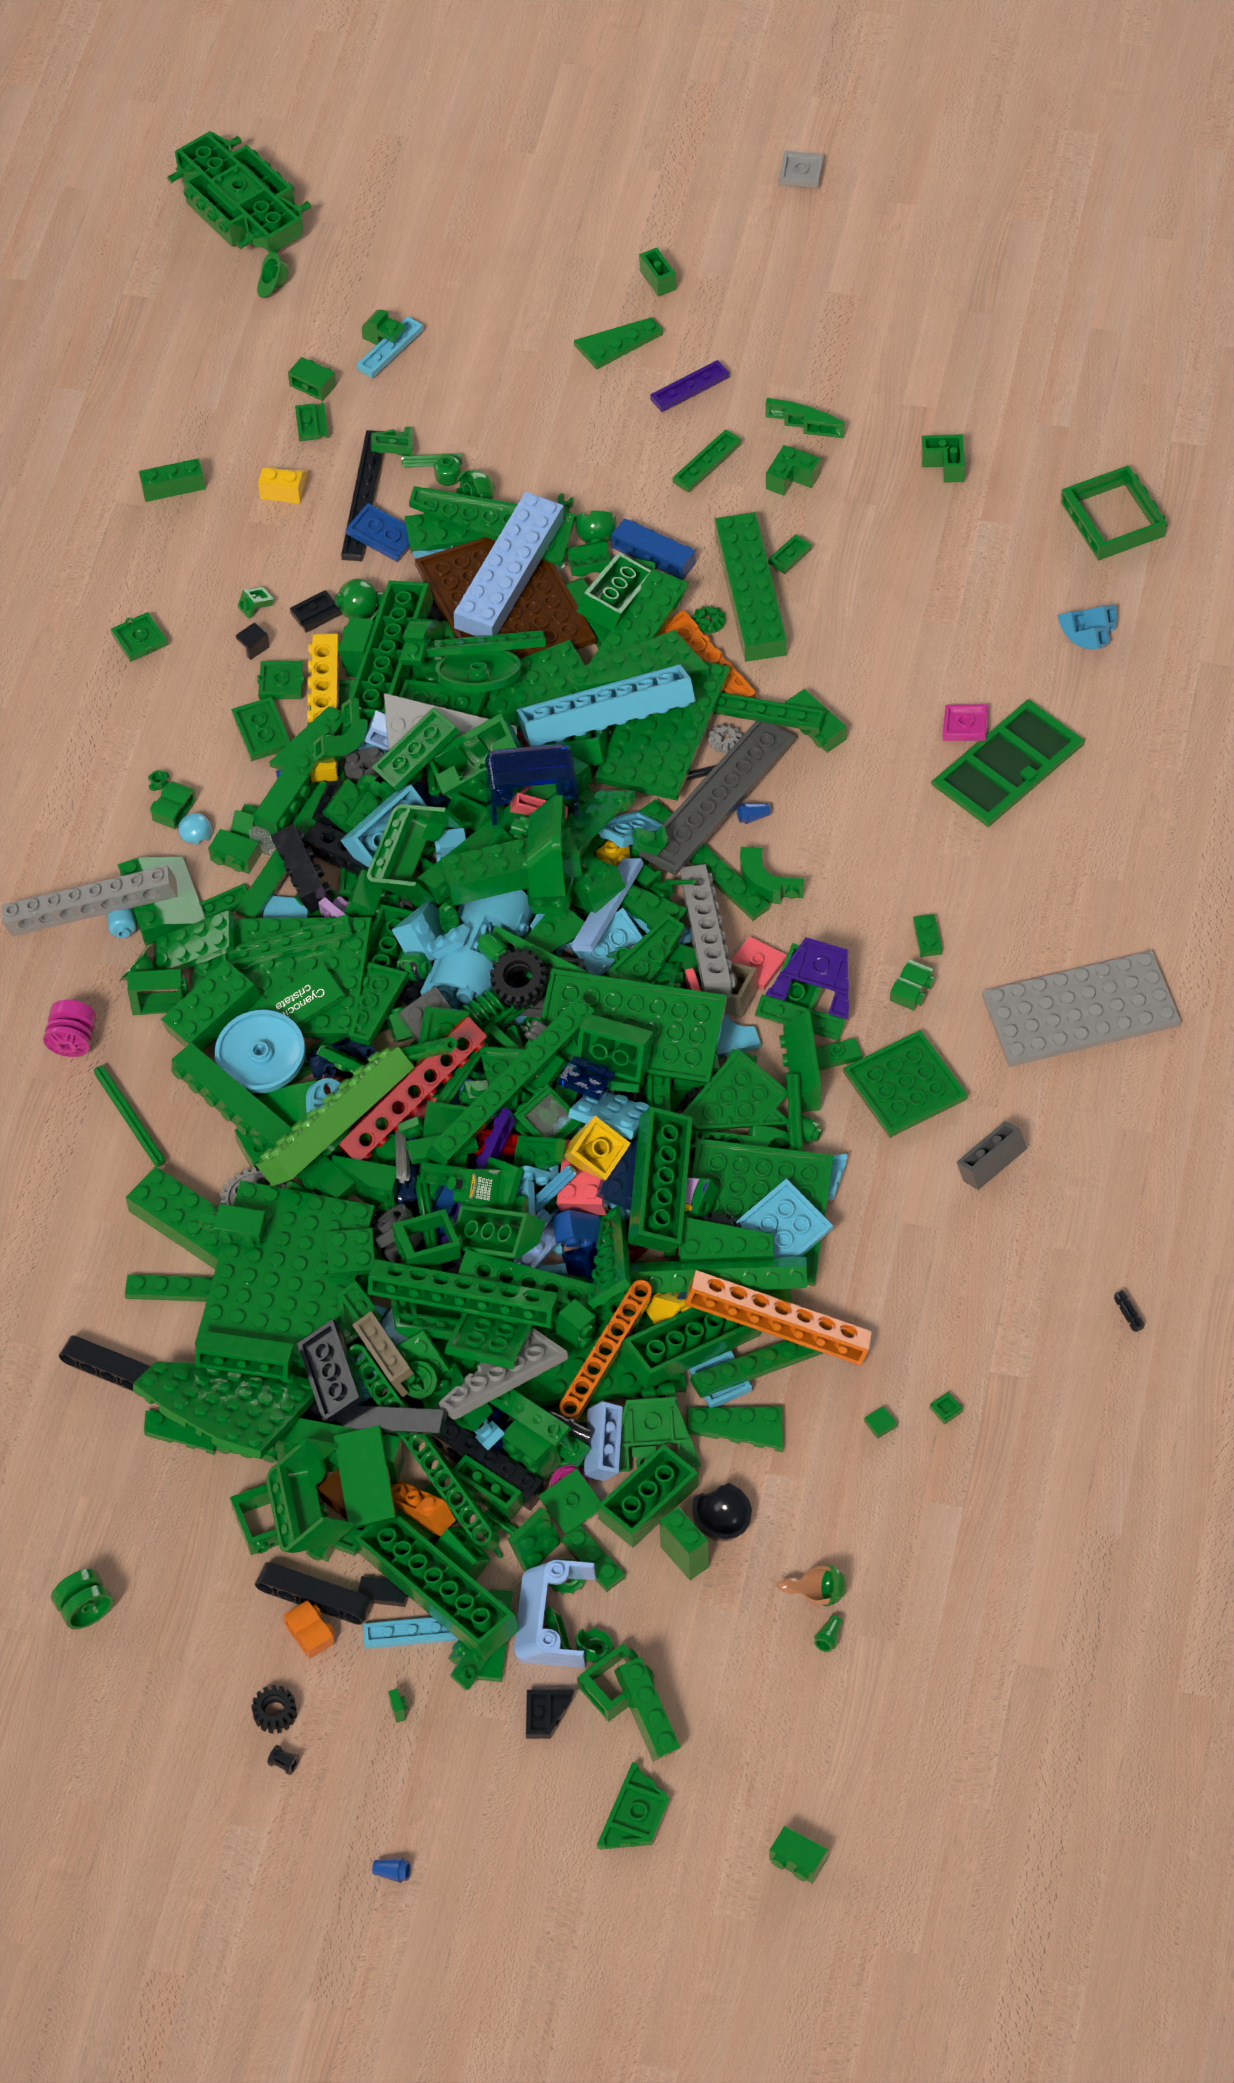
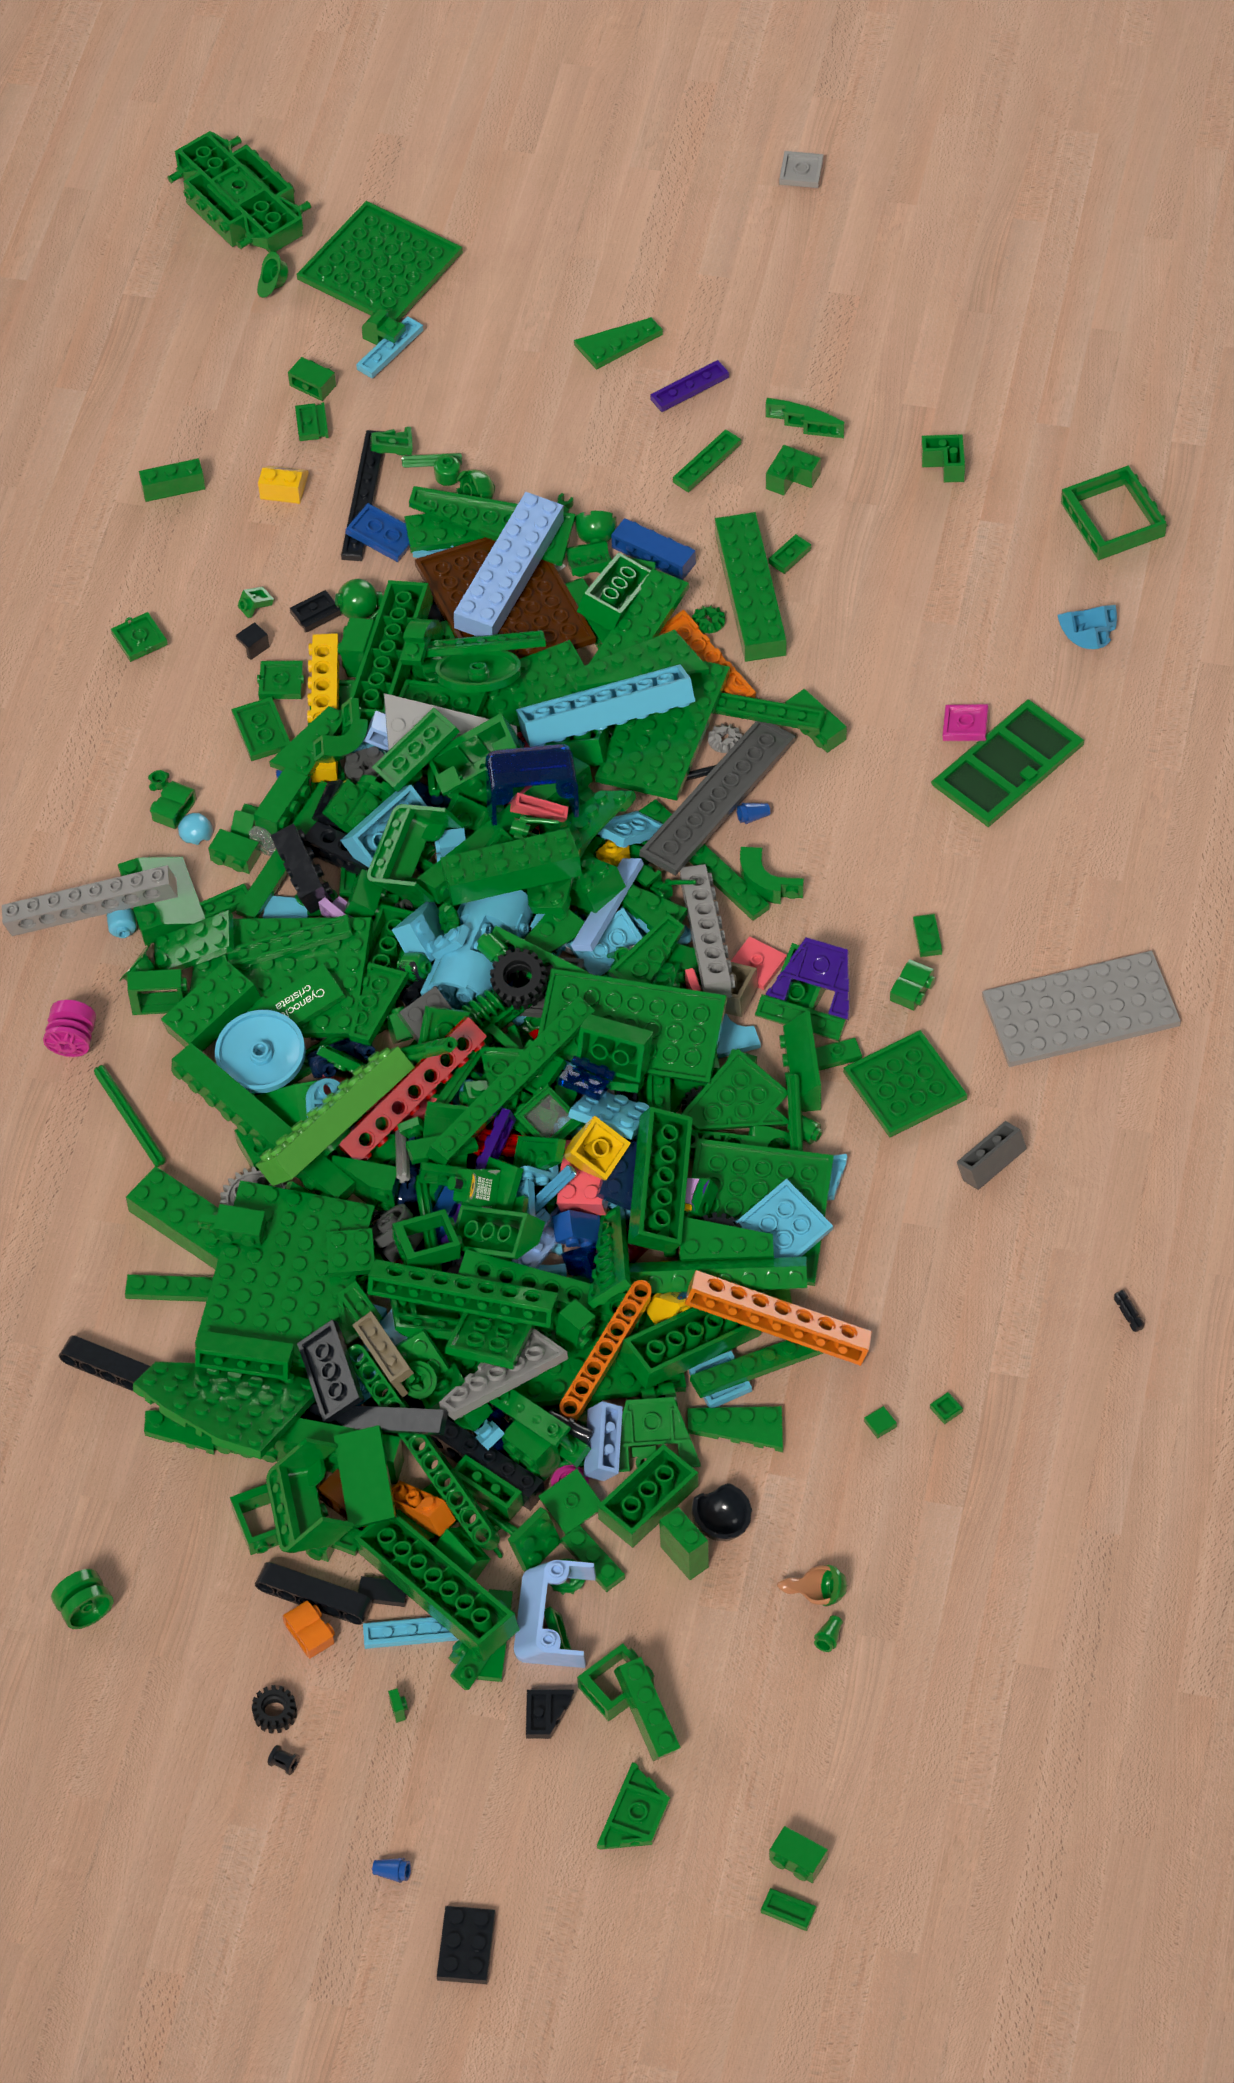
(379, 262): none -> green plate
(466, 1945): none -> black plate
(535, 1030): dark grey wheel -> none
(545, 849): green windscreen -> none
(594, 1643): green hair -> none
(650, 841): green bracket -> none
(657, 271): green brick -> none
(788, 1909): none -> green tile

